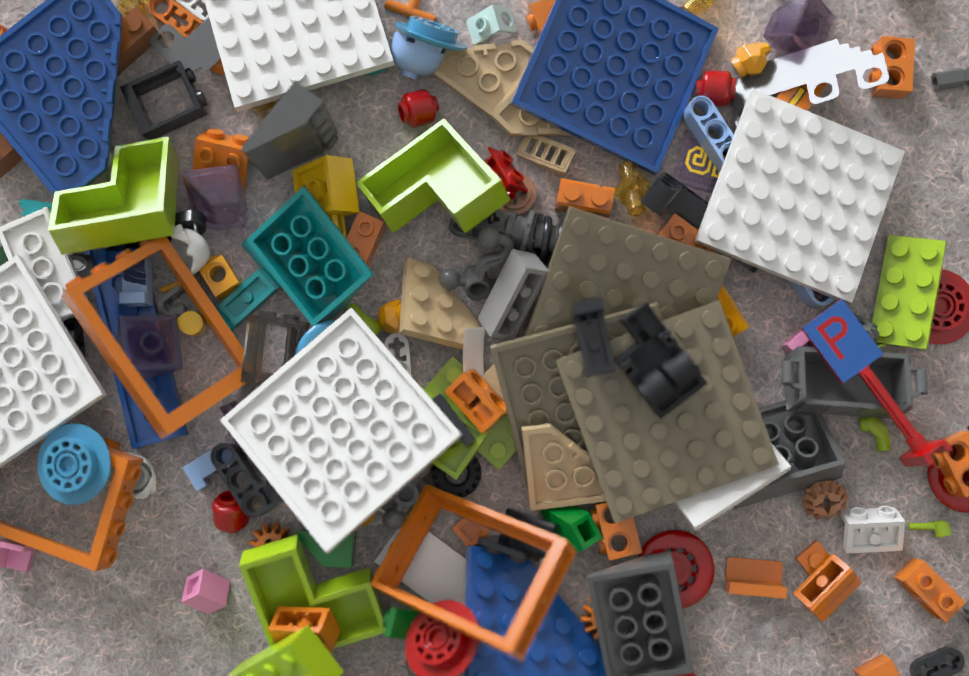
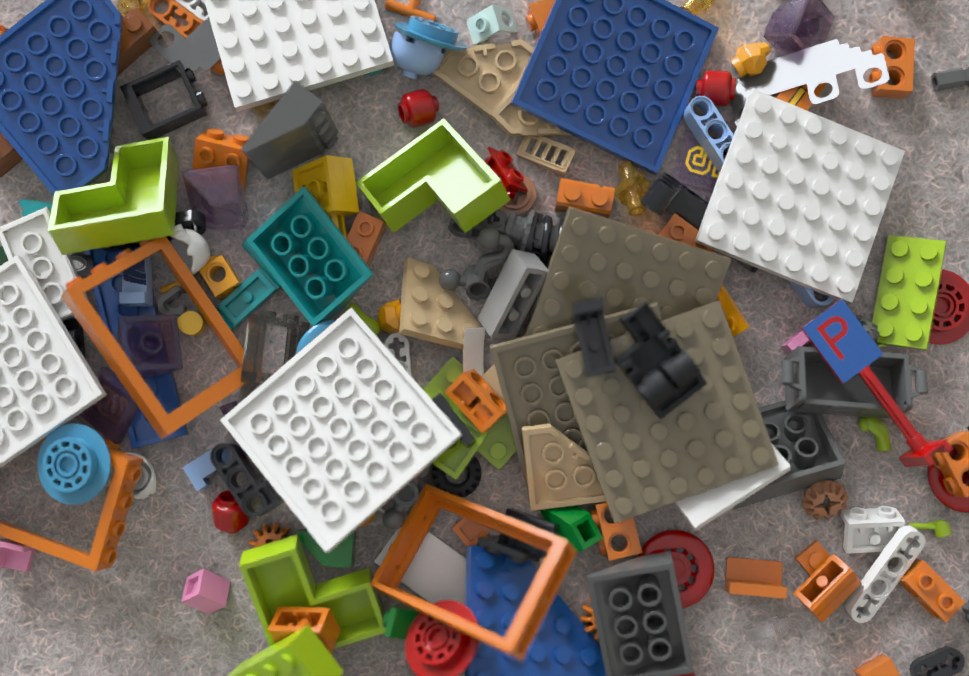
(113, 412): none -> clear purple tile
(889, 577): none -> white beam

